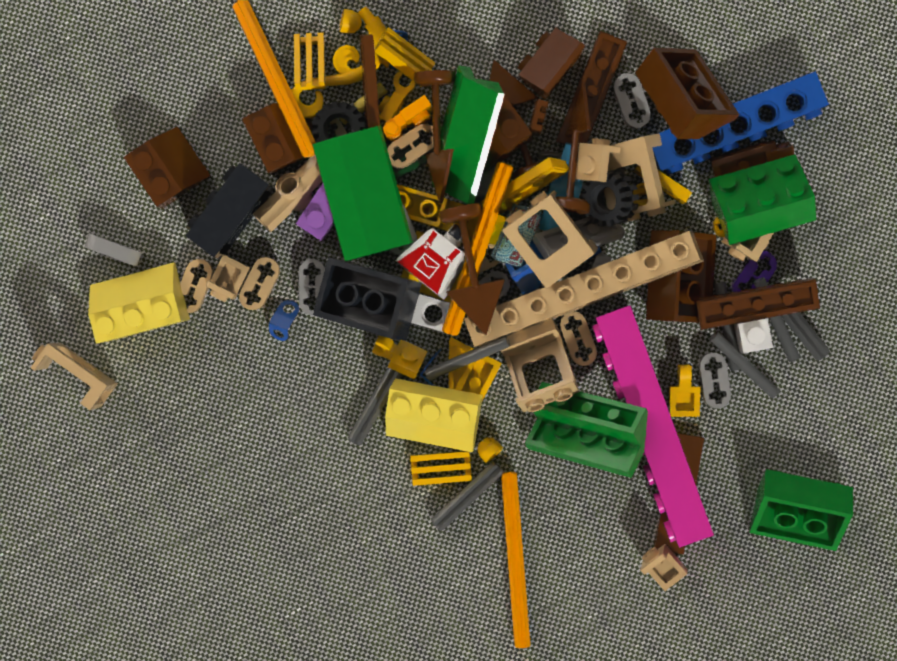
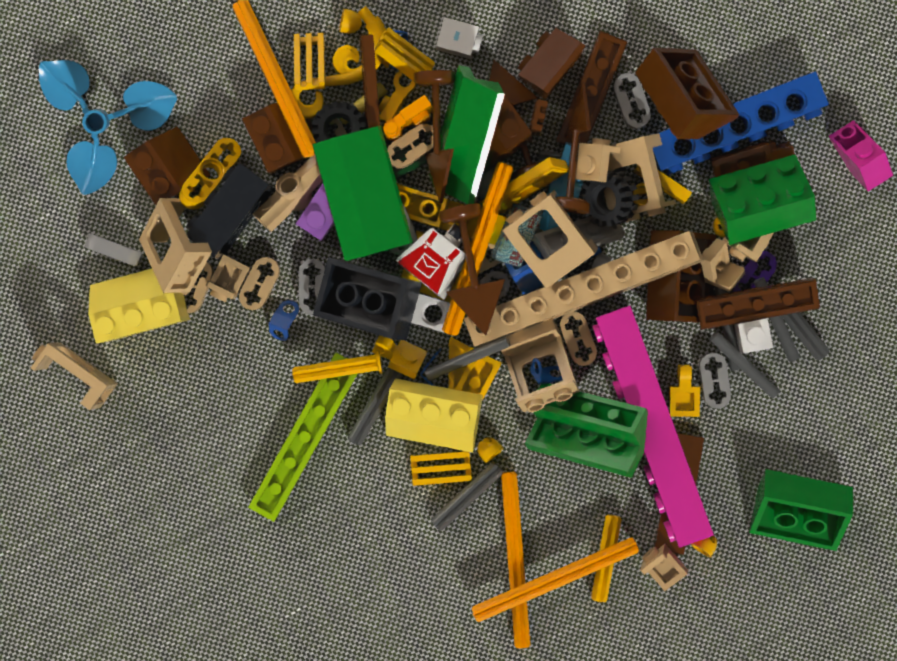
(89, 163): none -> dark azure plant
(183, 259): none -> tan window
(208, 185): none -> yellow beam
(301, 444): none -> lime plate
(338, 368): none -> yellow axle
(459, 38): none -> white brick
(543, 375): none -> blue piece
(555, 579): none -> light orange axle
(603, 576): none -> yellow axle
(706, 546): none -> yellow hinge
(718, 268): none -> tan bracket
(861, 155): none -> dark pink slope

